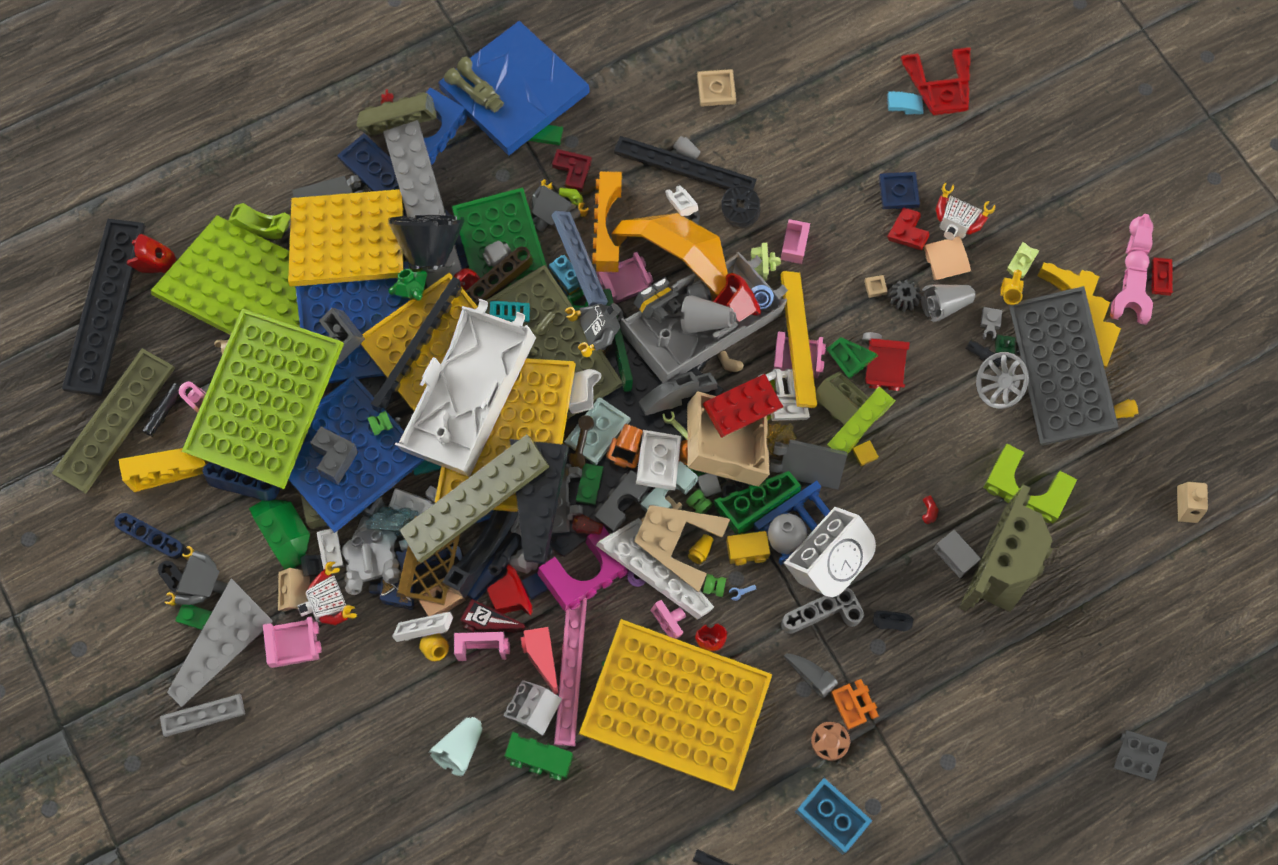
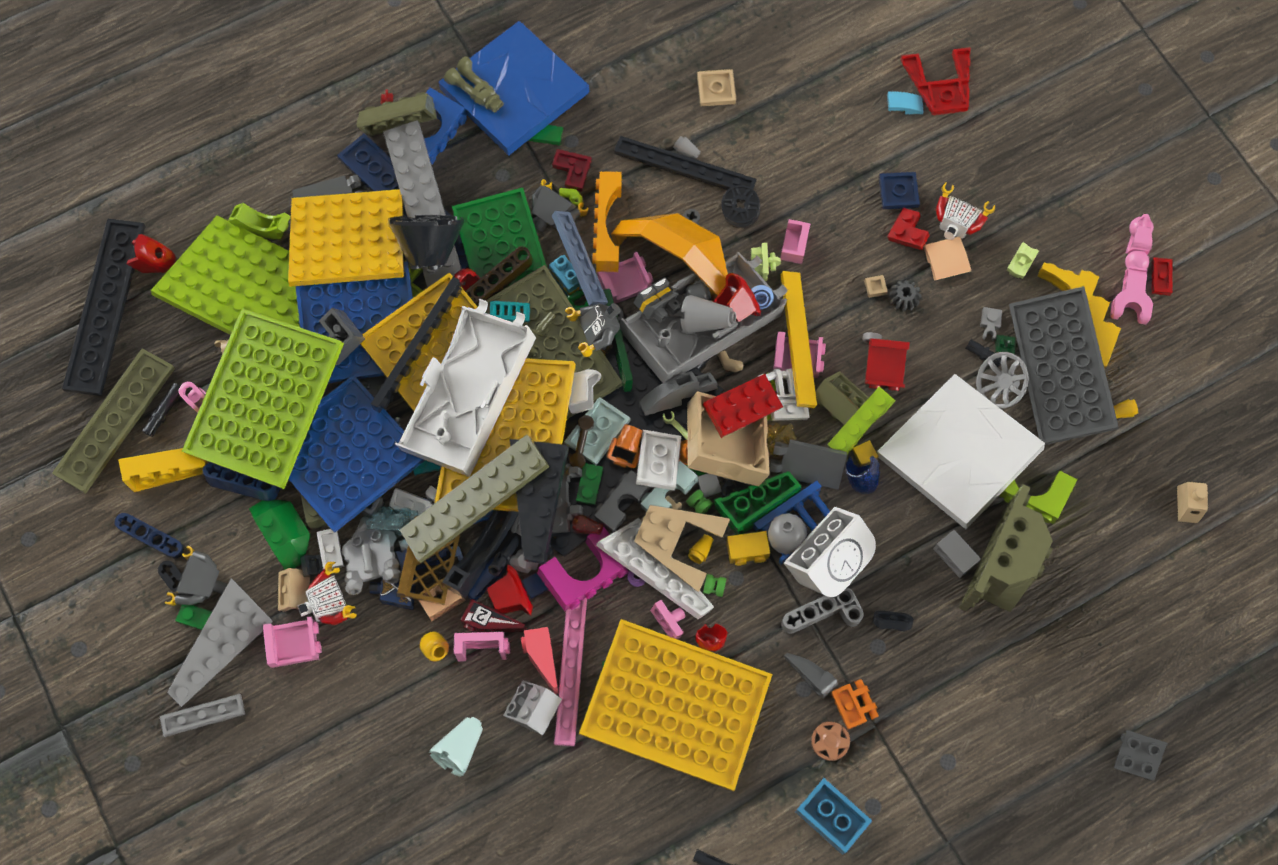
(337, 454): dark grey brick -> none
(384, 421): bright green wheel -> none
(409, 284): green rock -> none
(423, 626): white plate -> none
(496, 253): light grey head -> none
(538, 757): green wedge -> none
(682, 201): white hinge -> none
(742, 591): light blue hand -> none
(850, 356): green wing -> none
(863, 478): none -> clear blue piece
(932, 510): red arm -> none
(944, 300): light grey cone -> none
(960, 450): none -> white tile
(1012, 289): yellow piece -> none

